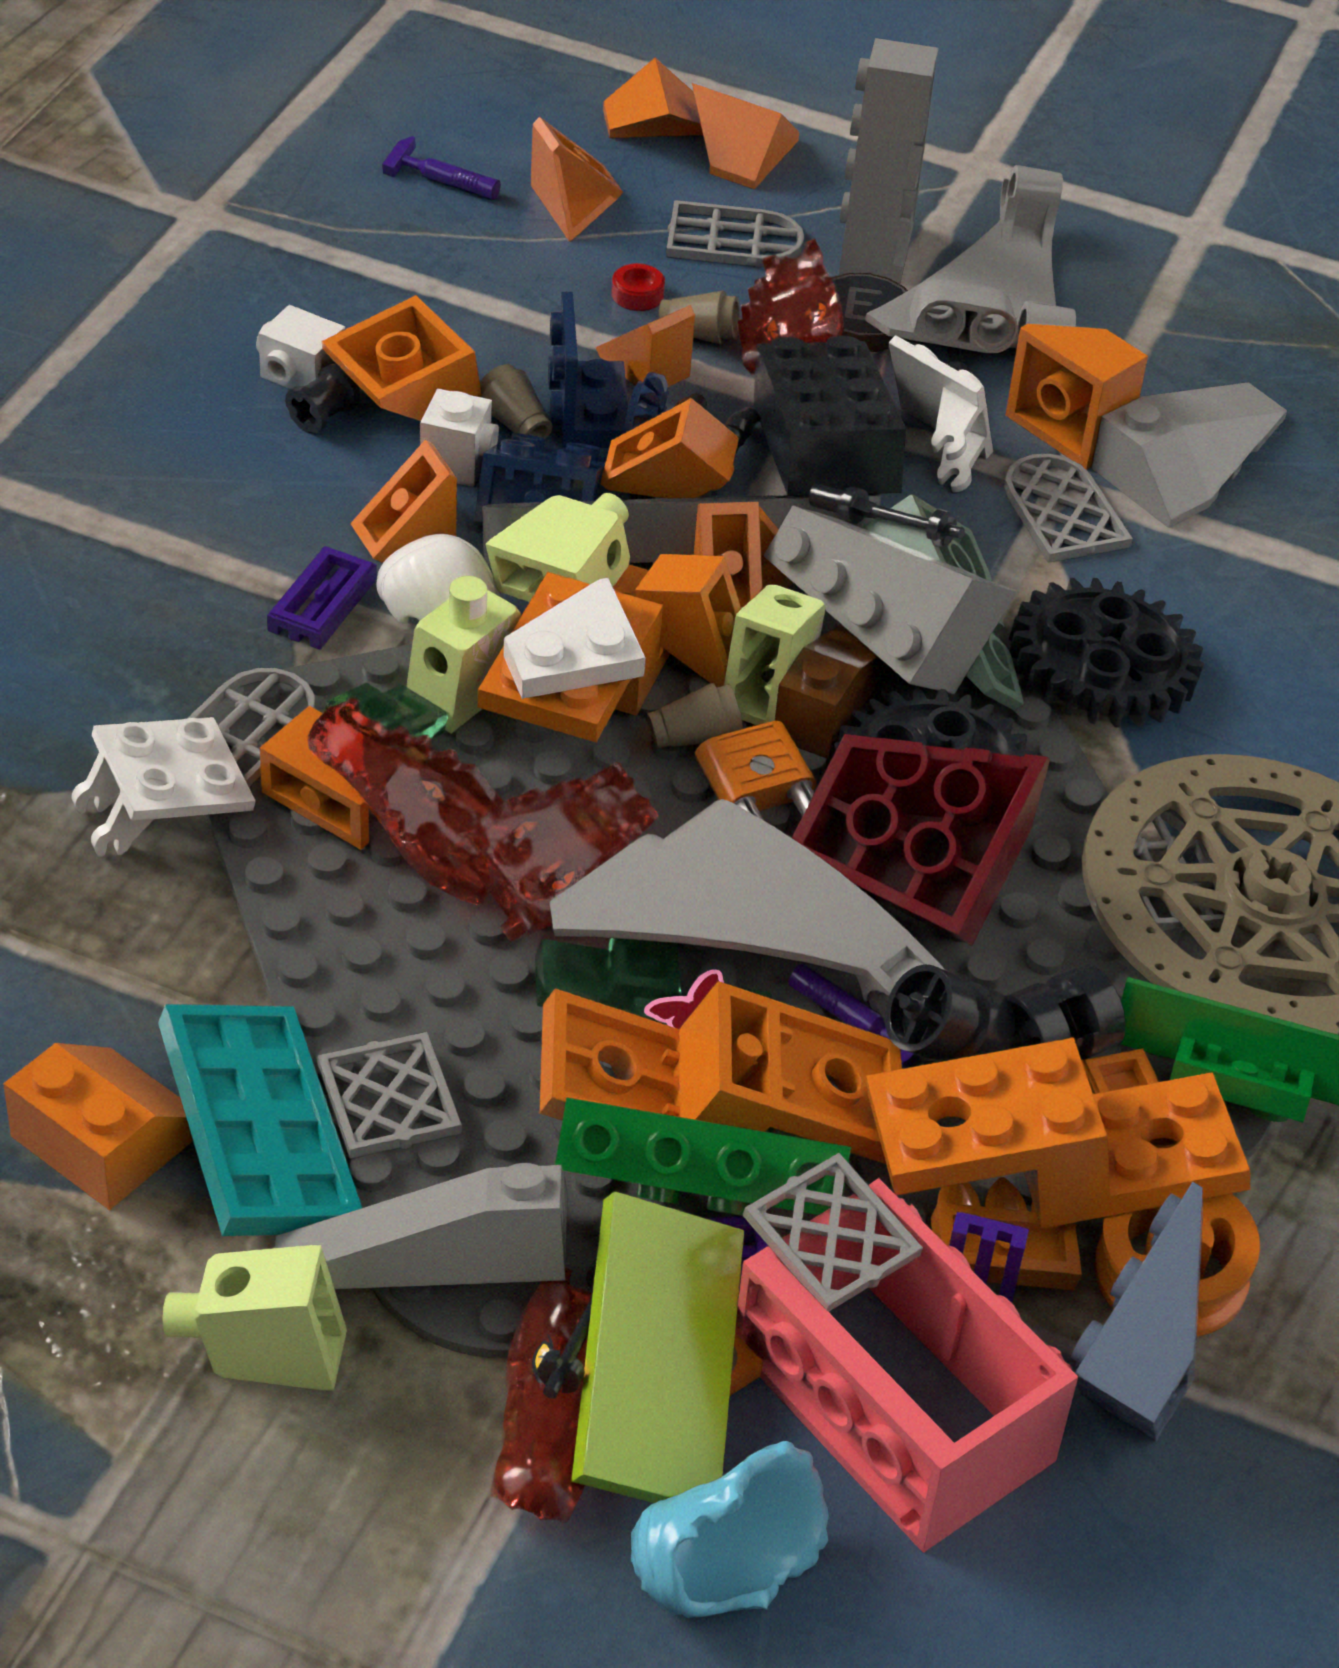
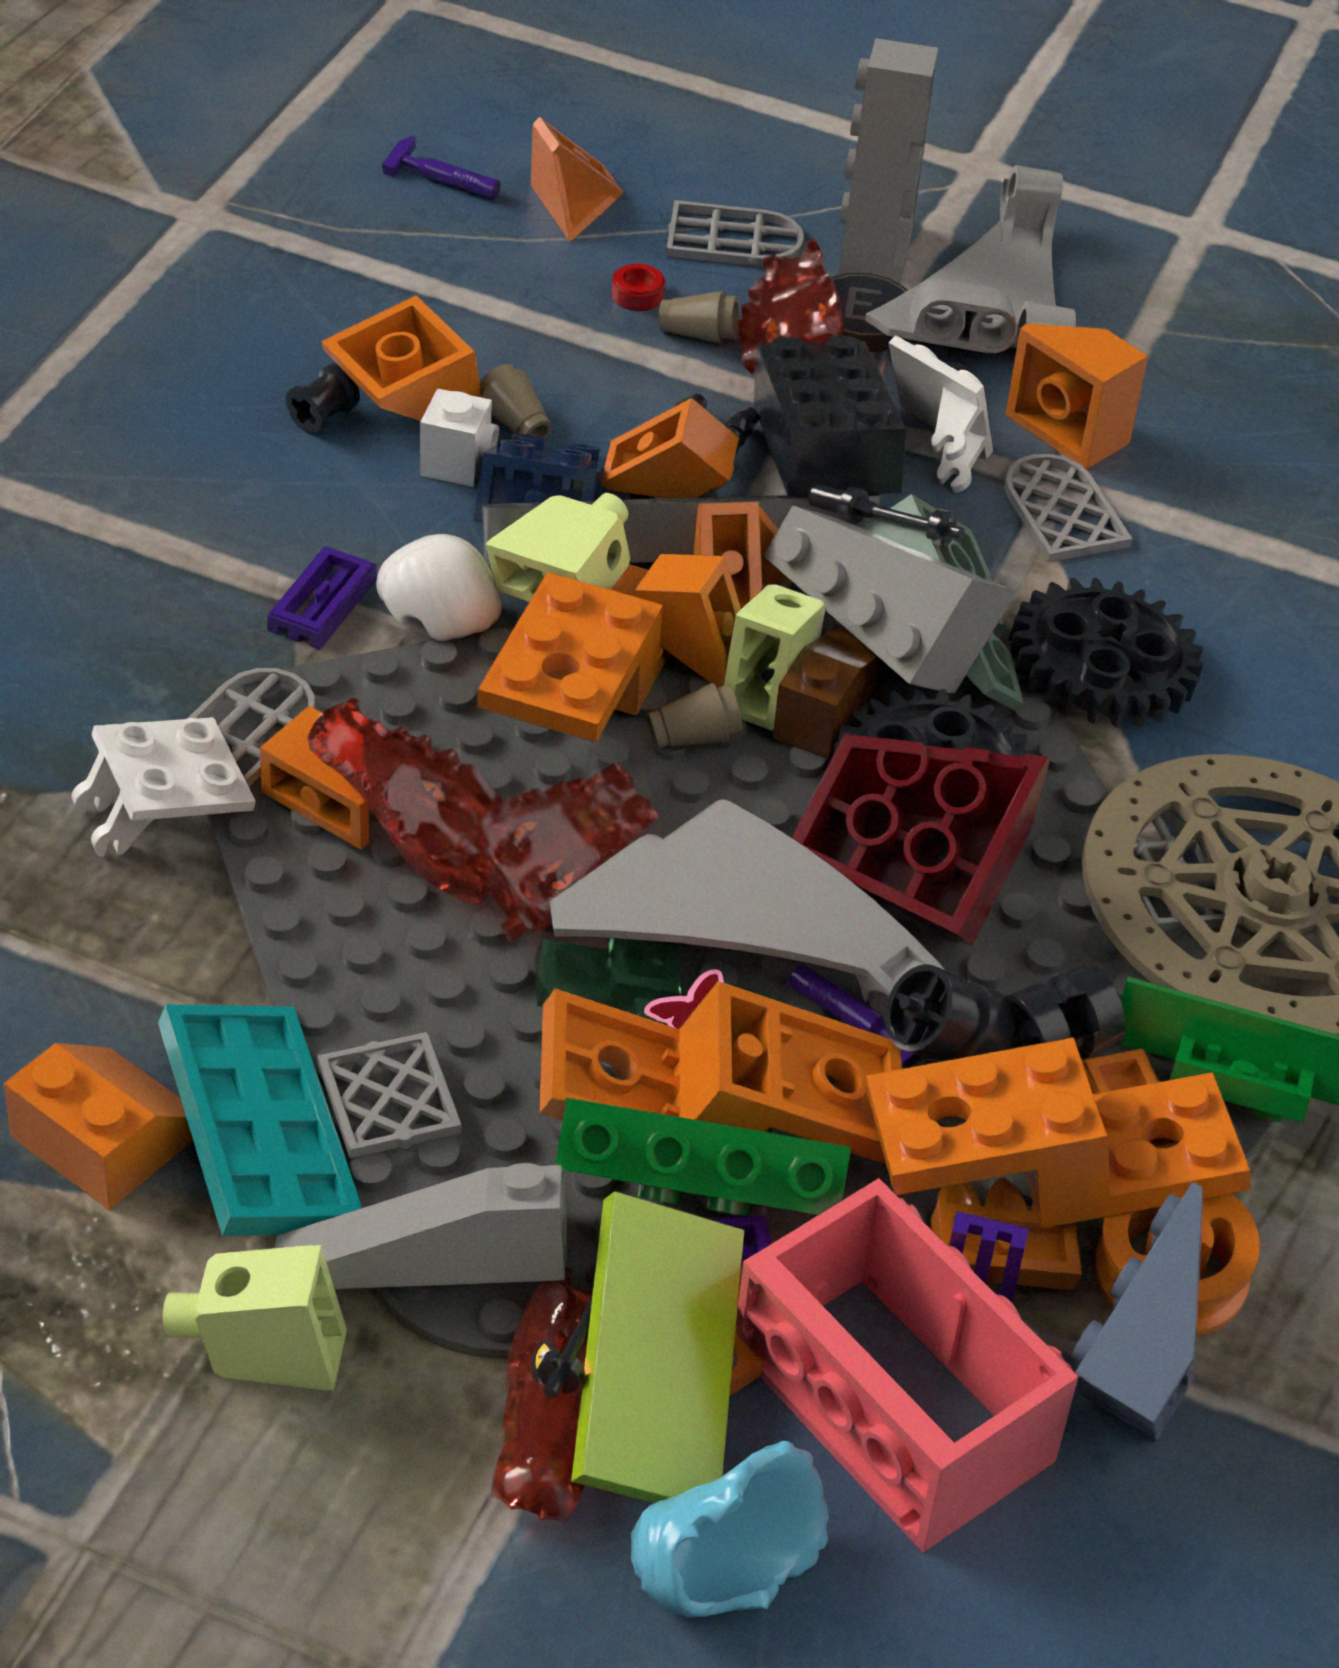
(293, 348): white brick -> none
(397, 708): clear green slope -> none
(410, 505): orange slope -> none
(458, 646): yellowish green torso -> none
(575, 645): white wing -> none
(590, 393): dark blue bracket -> none
(646, 401): dark blue gear -> none
(652, 106): orange slope -> none
(656, 347): orange slope -> none
(742, 137): orange slope -> none
(757, 768): orange piece -> none
(869, 1203): light grey window -> none
(1183, 446): light grey wedge -> none

